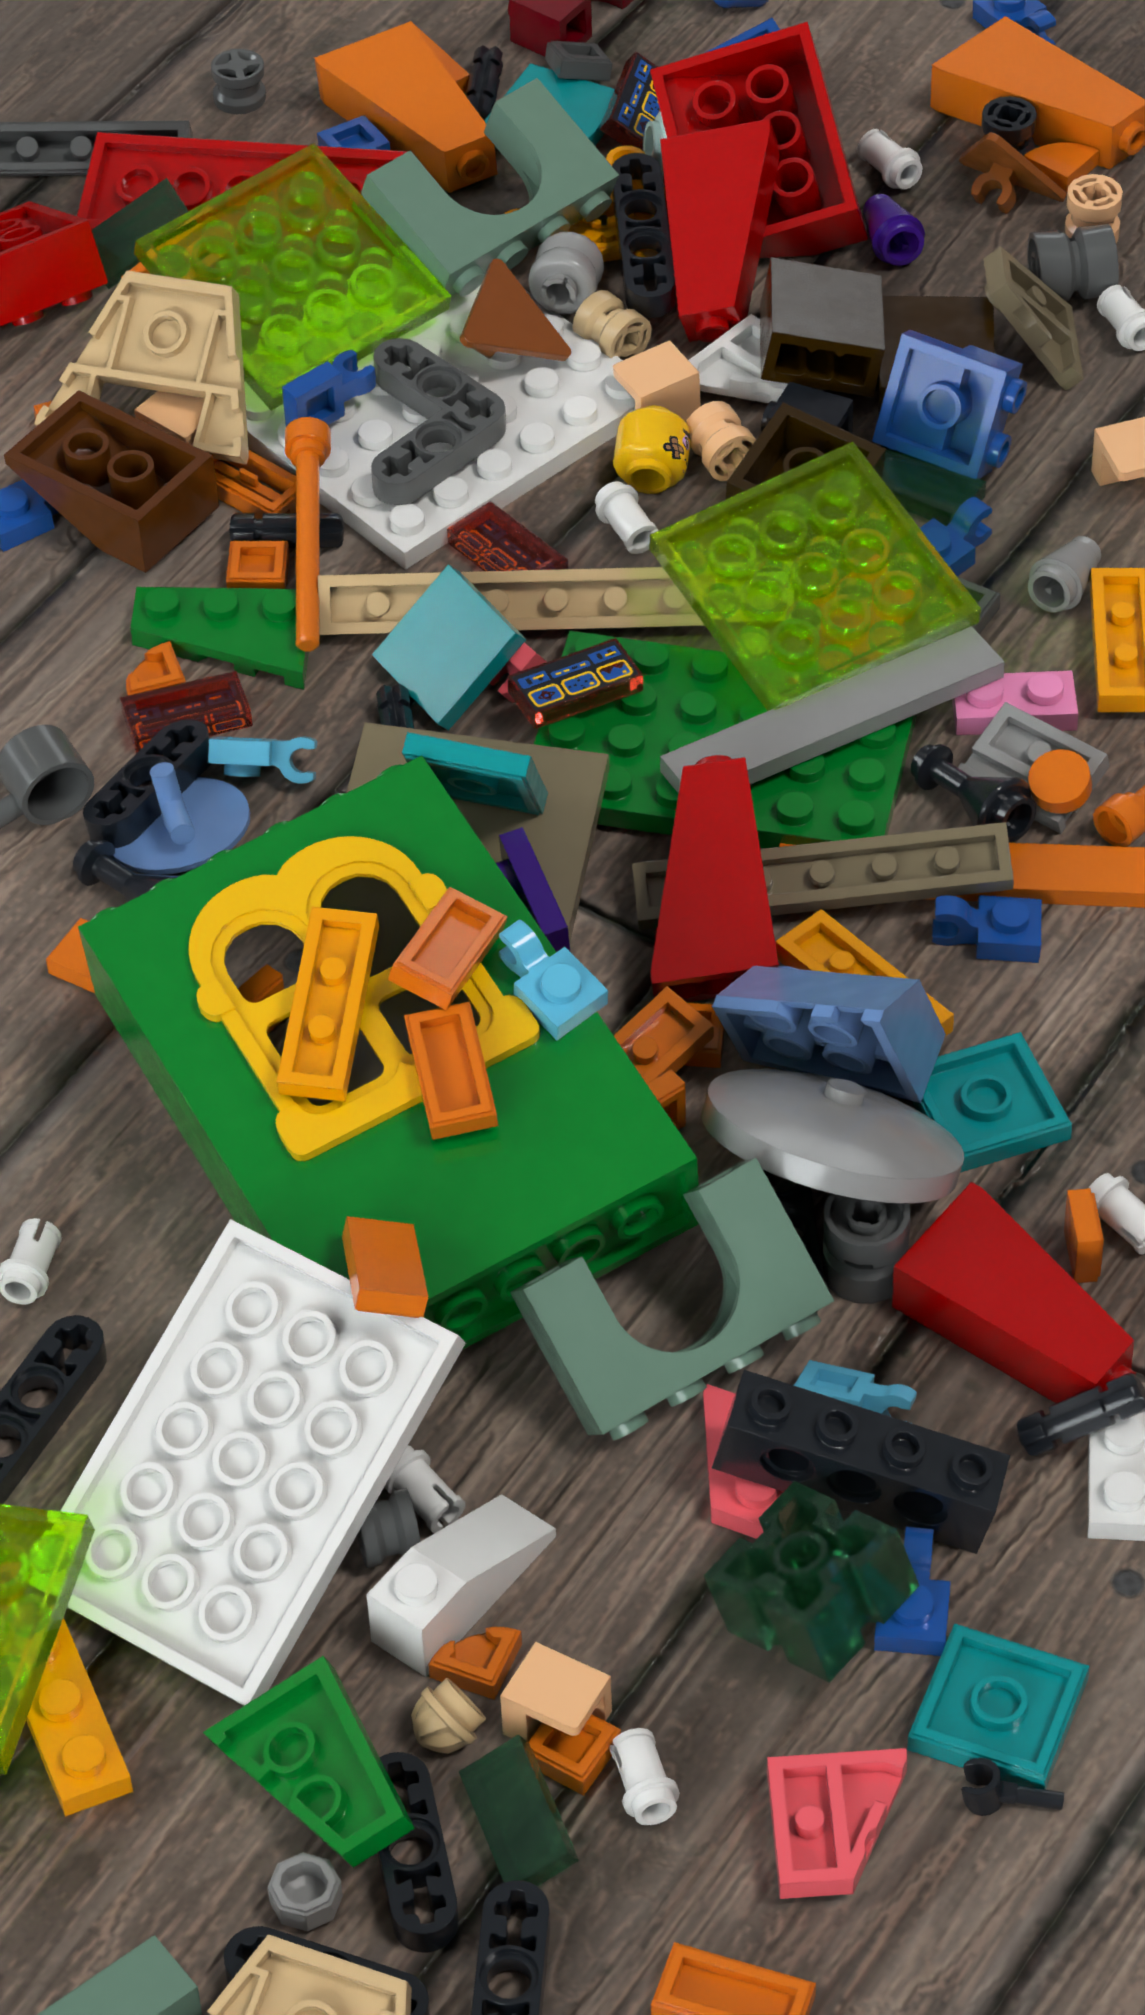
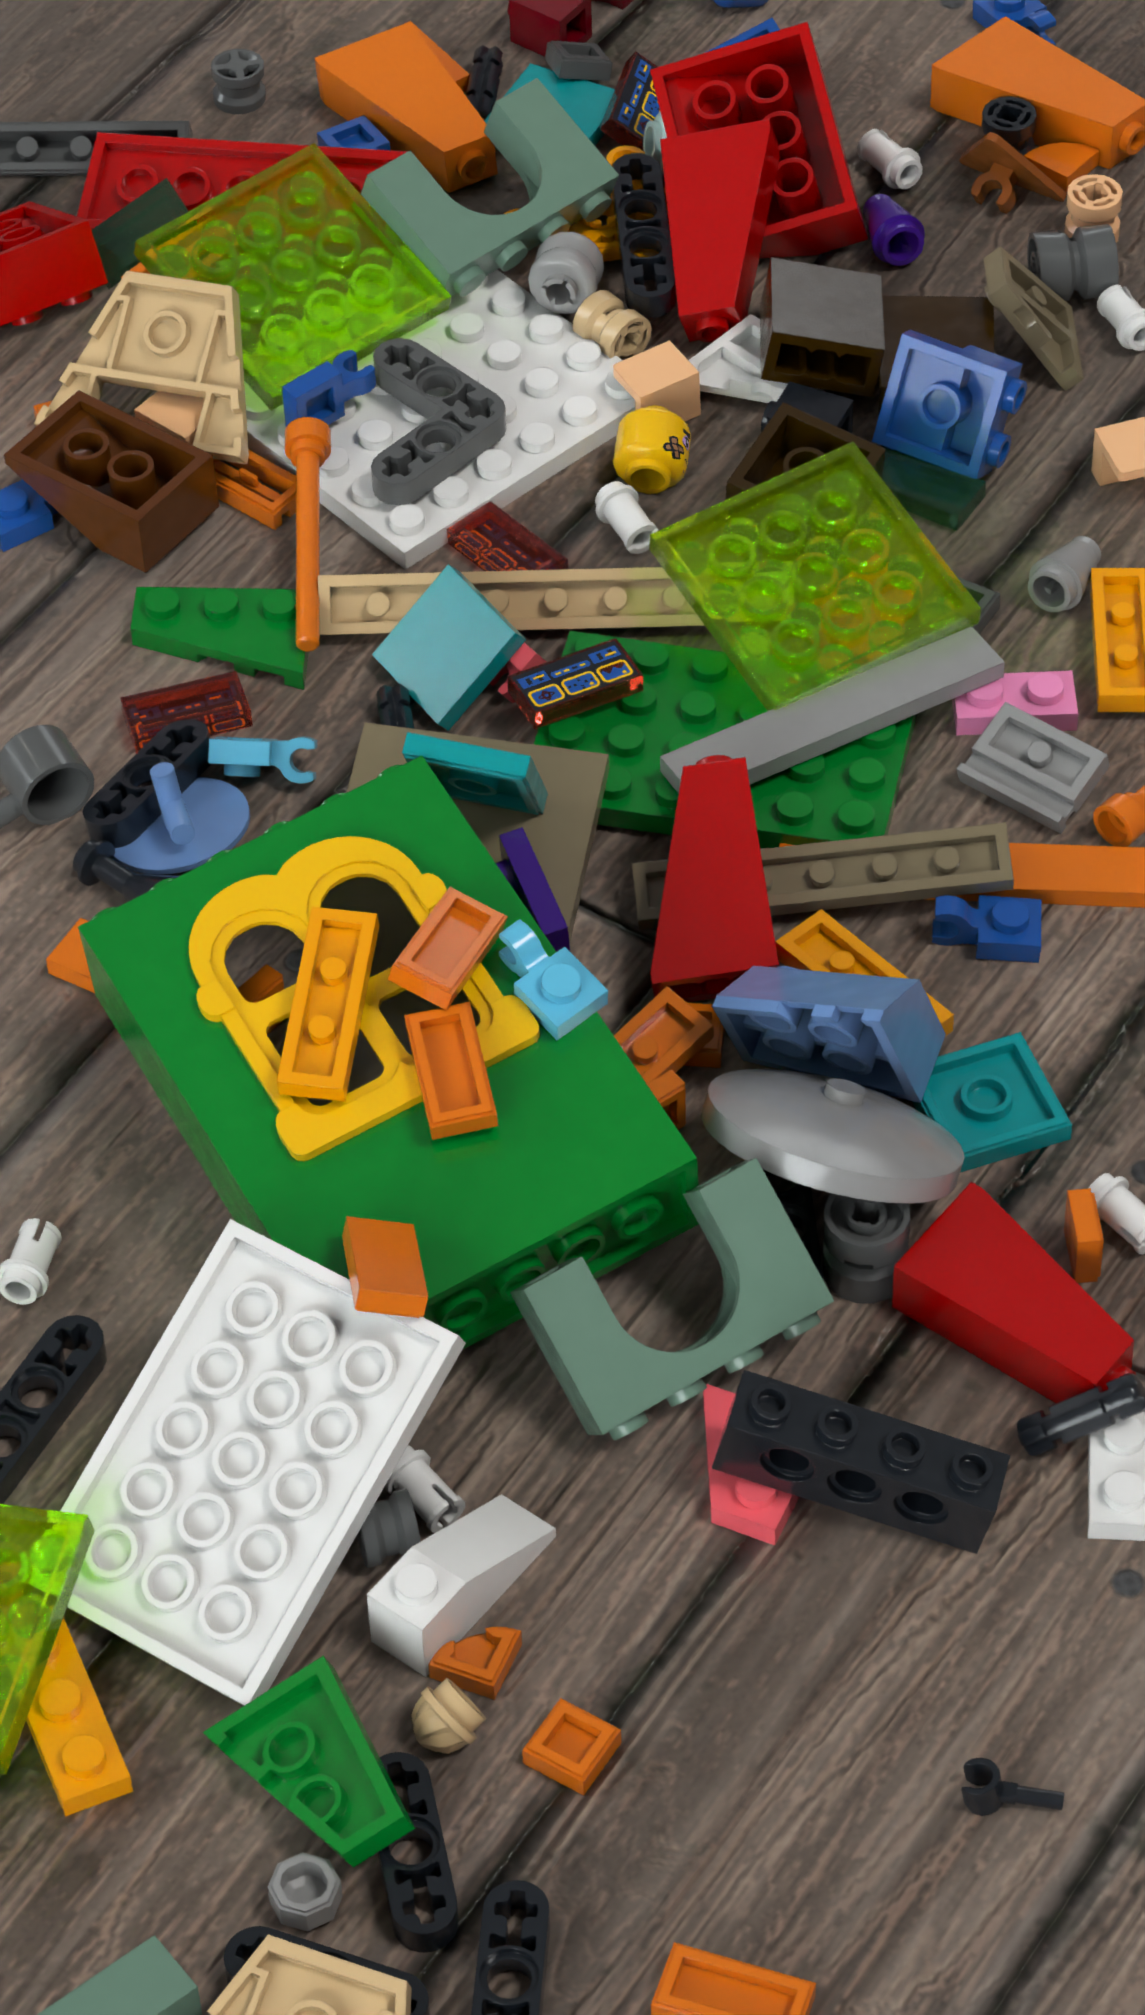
(156, 671): orange tile -> none
(258, 564): orange tile -> none
(283, 528): black axle -> none
(509, 320): dark orange piece -> none
(518, 1814): clear green tile -> none
(554, 1692): light nougat panel -> none
(649, 1793): white pin -> none
(719, 438): light nougat wheel -> none
(812, 1581): clear green brick -> none
(829, 1816): coral wing -> none
(855, 1387): medium azure plate -> none
(923, 1618): blue plate -> none
(960, 537): blue plate -> none
(983, 798): black piece -> none
(998, 1705): teal tile -> none
(1060, 781): orange tile -> none

